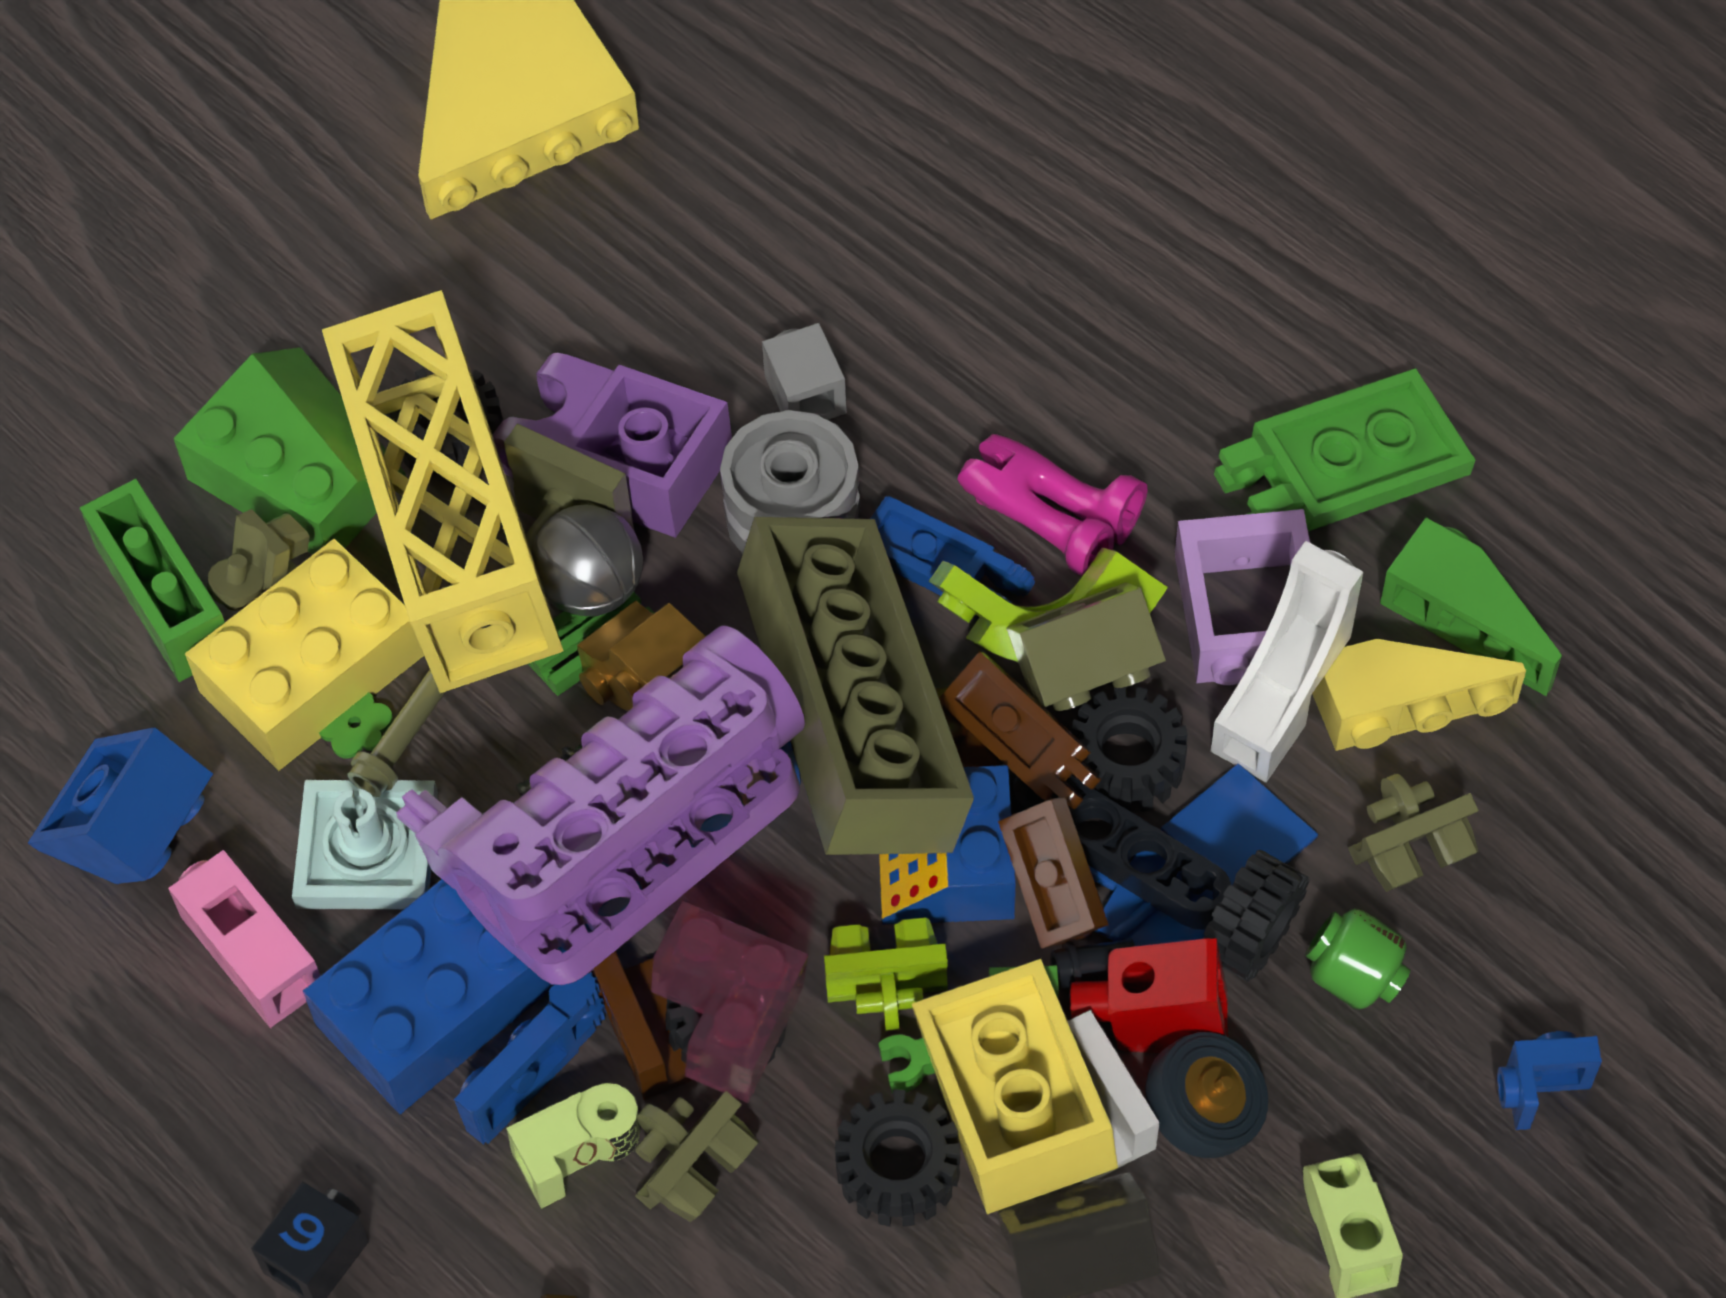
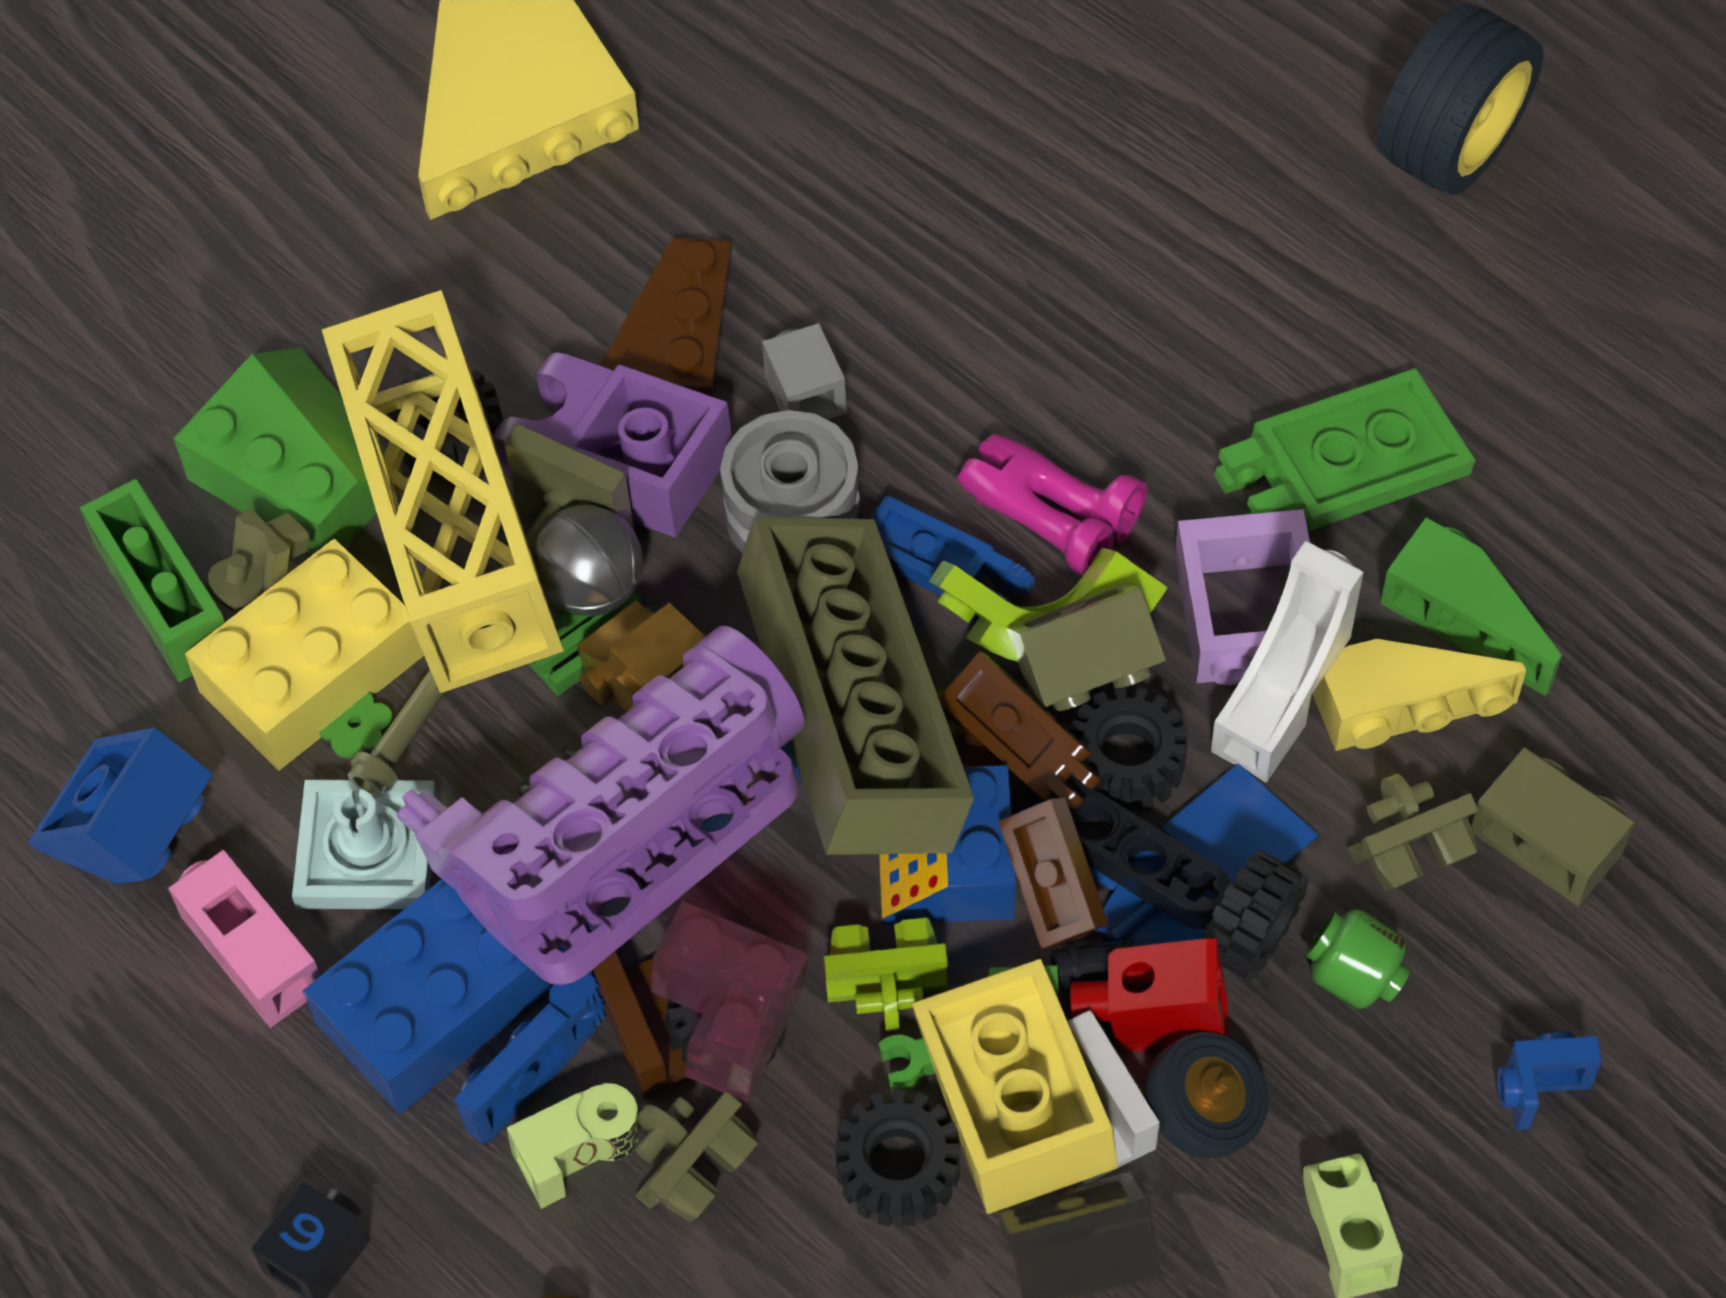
(678, 317): none -> reddish brown wing
(1459, 98): none -> black wheel
(1552, 826): none -> olive brick

